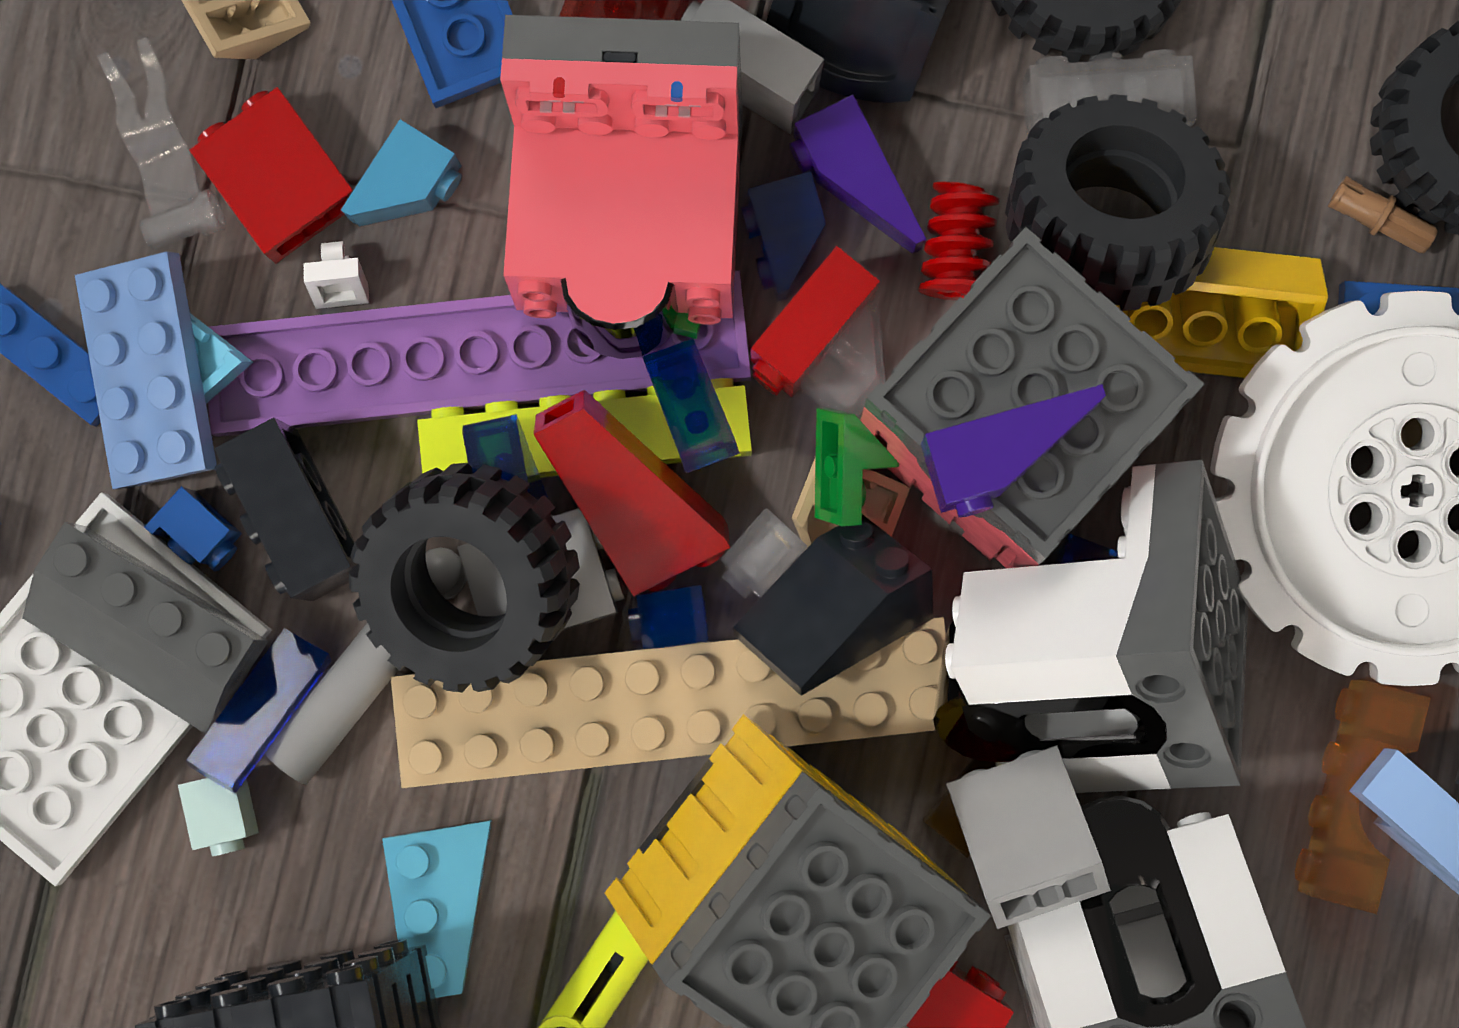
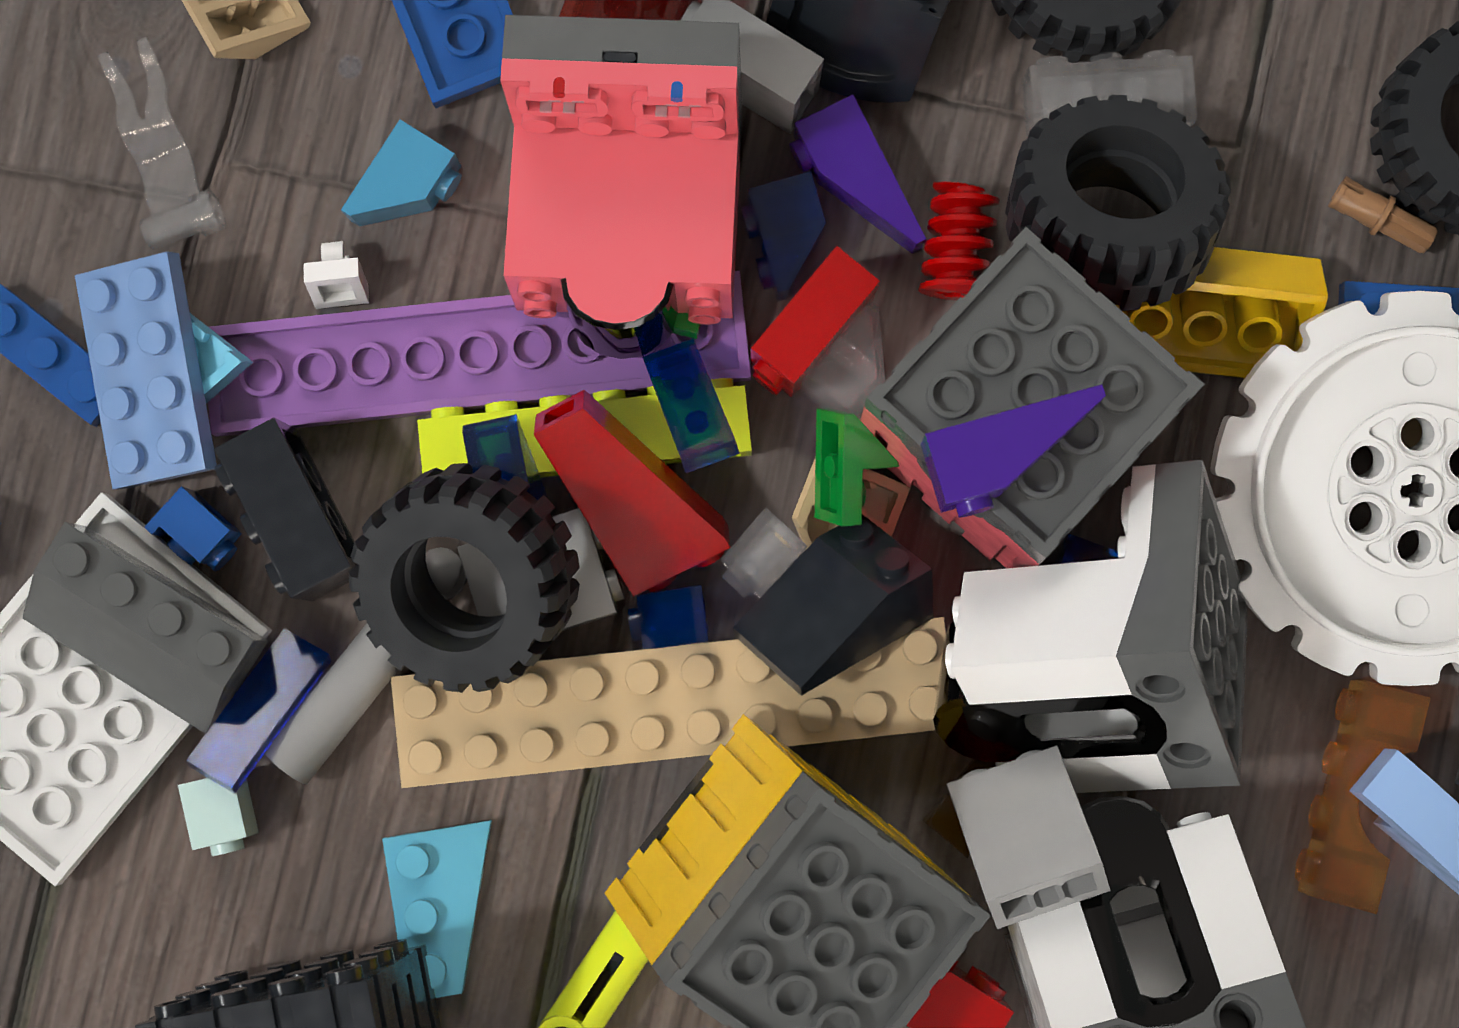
(273, 174): red brick -> none

